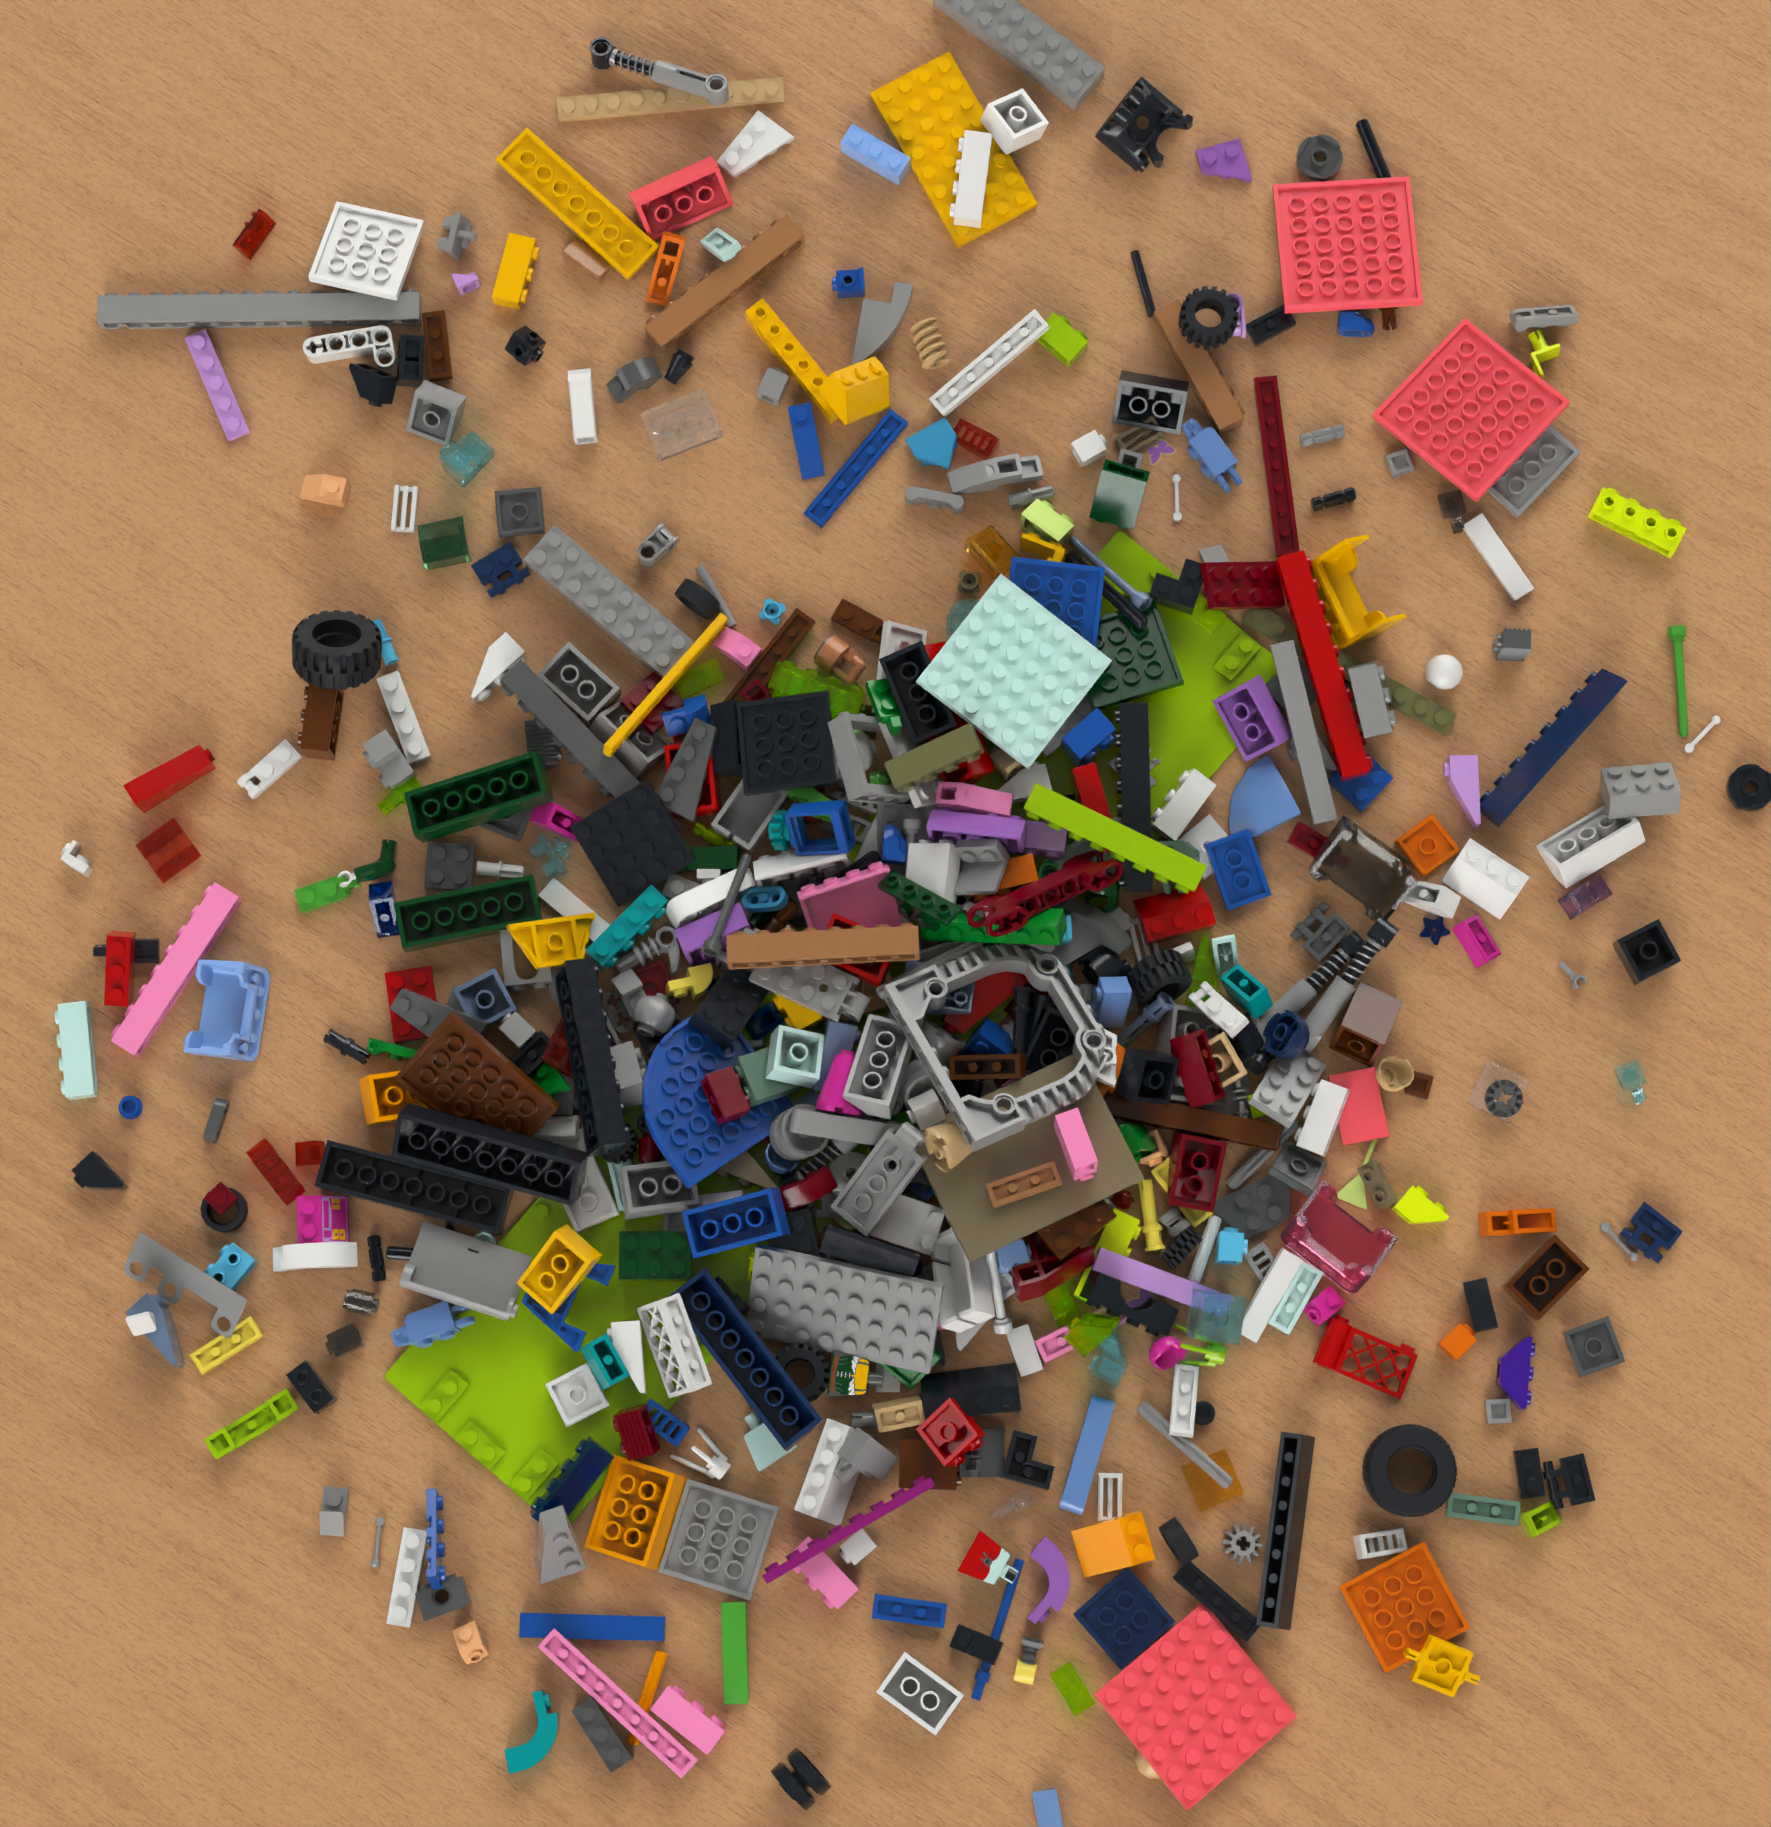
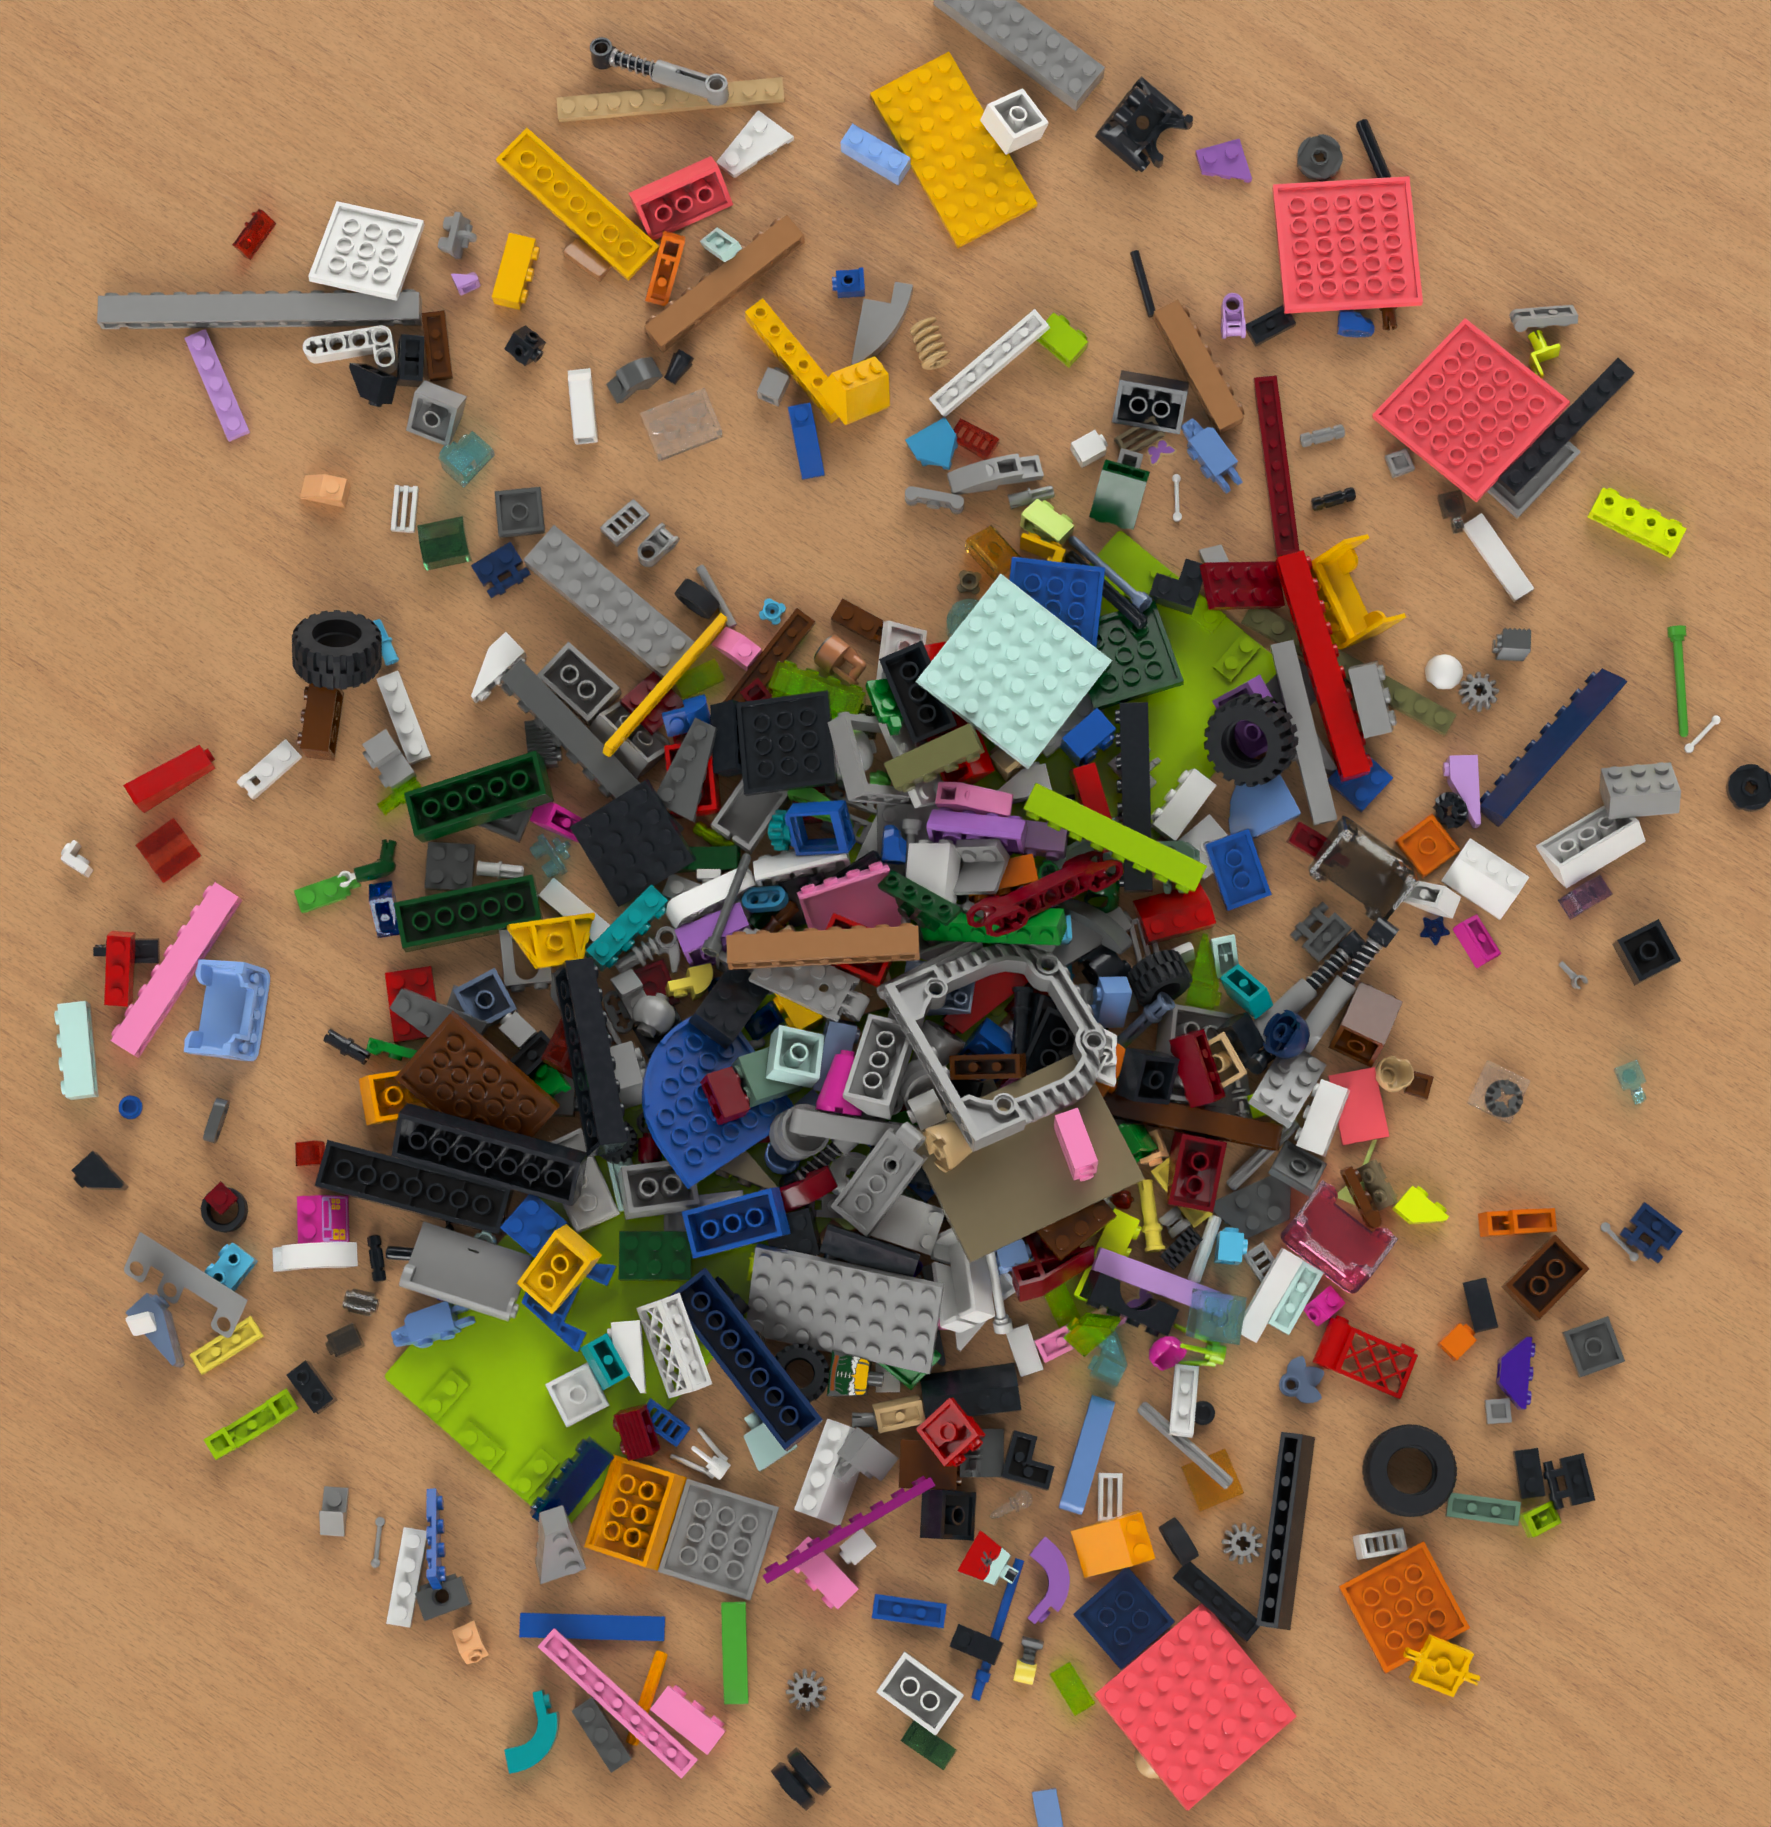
(275, 1171): clear red beam -> none
(532, 1224): none -> blue brick
(559, 1128): white tile -> none
(624, 533): none -> light grey slope
(812, 1695): none -> light grey gear
(856, 468): blue tile -> none
(928, 1745): none -> clear green slope
(948, 1515): none -> black slope
(972, 178): white brick -> none
(1023, 1184): medium nougat plate -> none
(1212, 300): black tyre -> none
(1218, 1010): white plate -> none
(1228, 756): none -> black tyre
(1305, 1381): none -> sand blue plate
(1360, 1197): none -> reddish brown hinge
(1459, 810): none -> black gear
(1487, 693): none -> light grey gear
(1566, 427): none -> black plate

